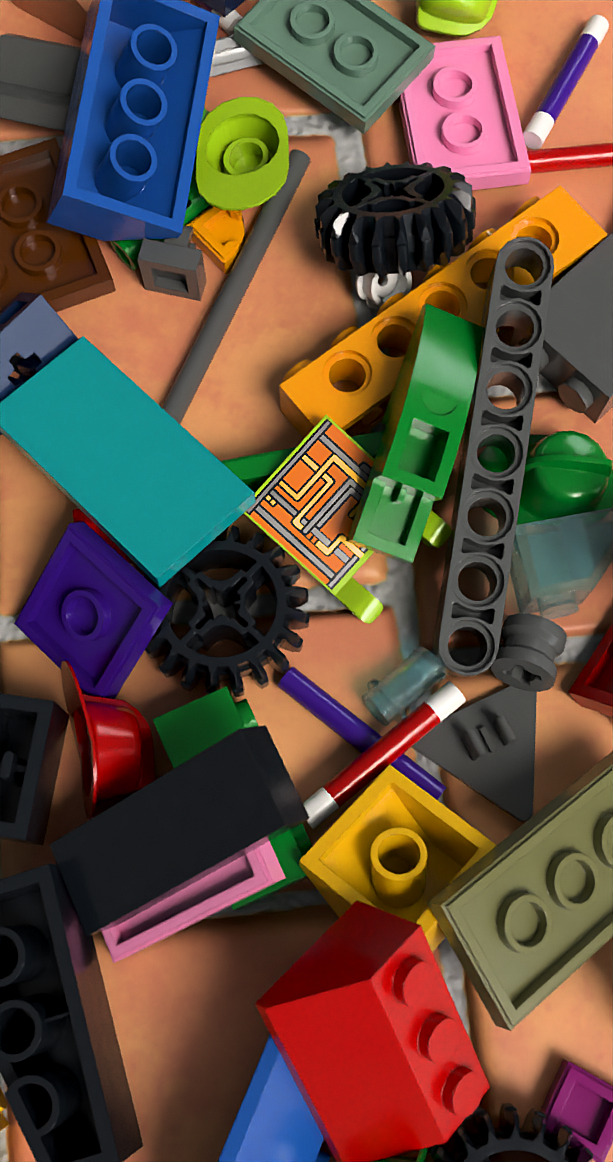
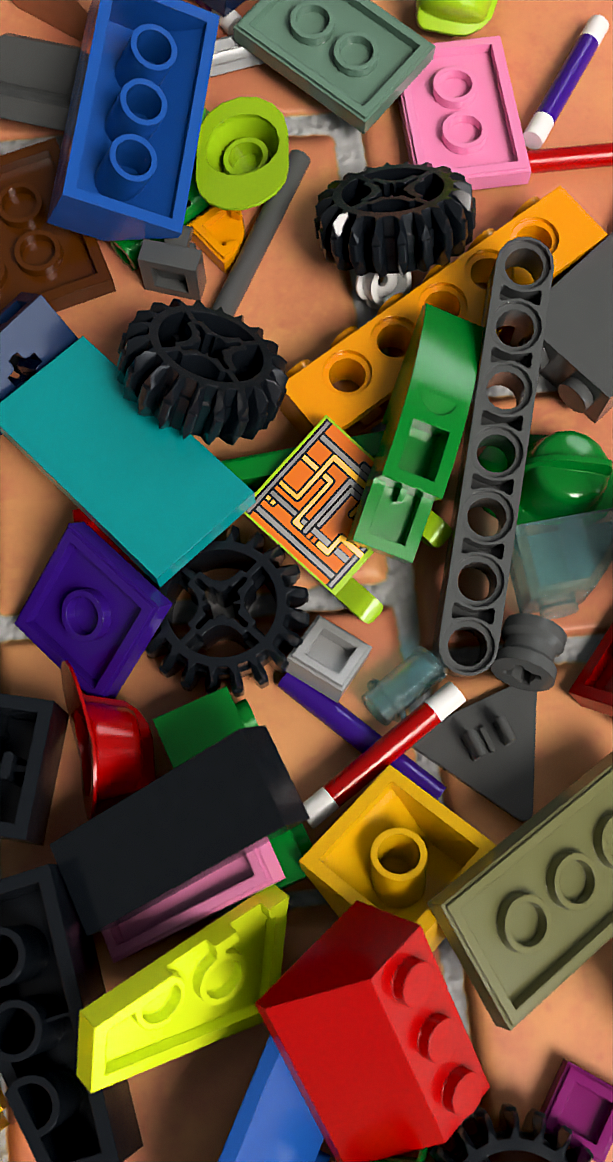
(187, 995): none -> neon yellow wing
(201, 371): none -> black gear
(328, 658): none -> light grey tile

